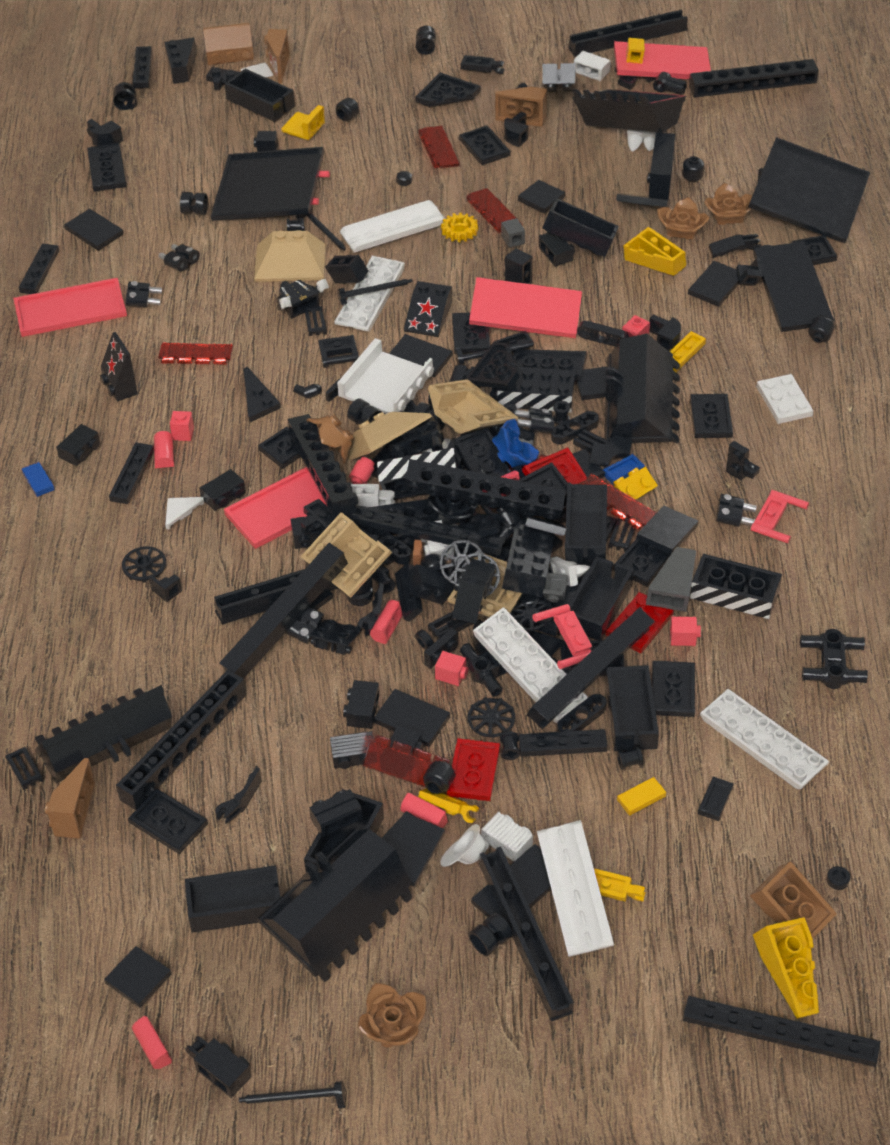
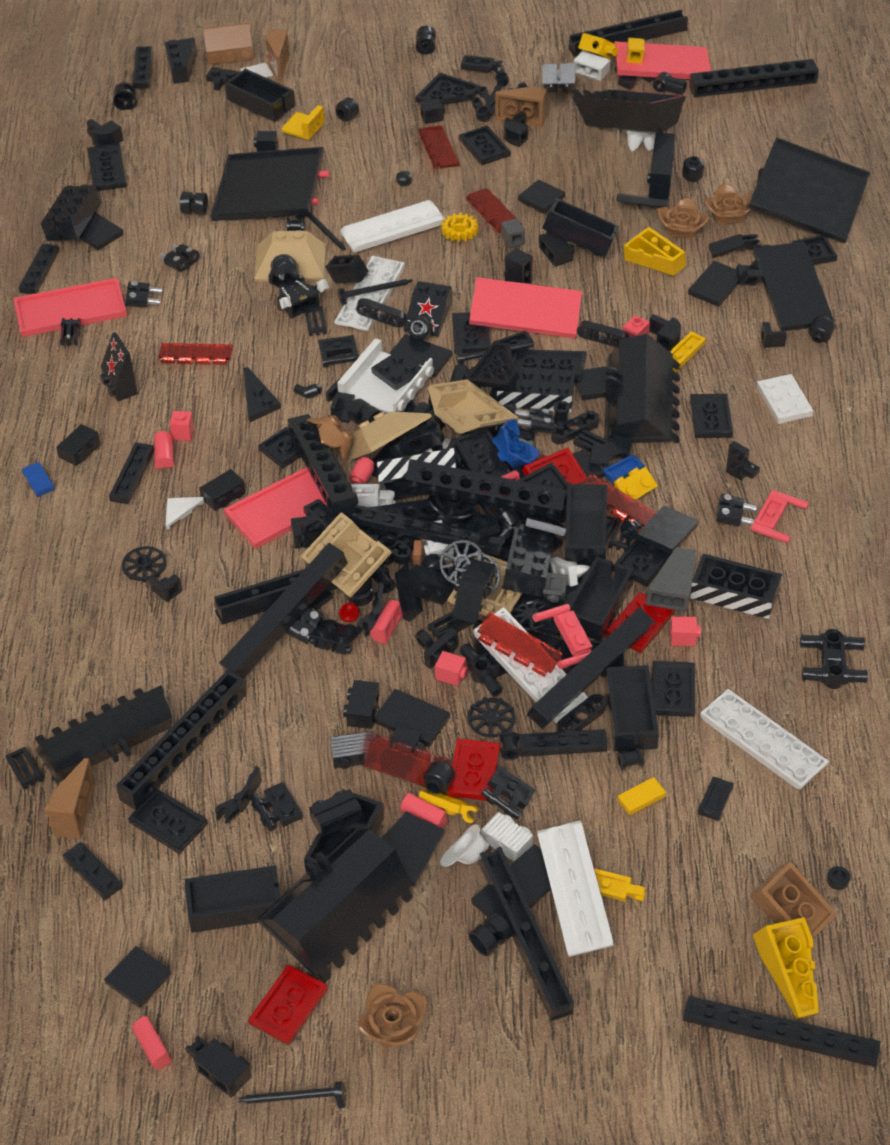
(70, 328): none -> black arm
(71, 212): none -> black piece
(92, 871): none -> black plate
(282, 804): none -> black plate
(284, 269): none -> black hair
(288, 1004): none -> red plate
(341, 404): none -> black panel
(349, 612): none -> red plate
(365, 306): none -> black beam
(396, 370): none -> black plate
(414, 327): none -> black head
(432, 111): none -> black brick
(485, 112): none -> black plant
(511, 788): none -> black plate
(512, 639): none -> clear red windscreen
(603, 49): none -> yellow torso
(629, 529): none -> black plate
(772, 339): none -> black panel

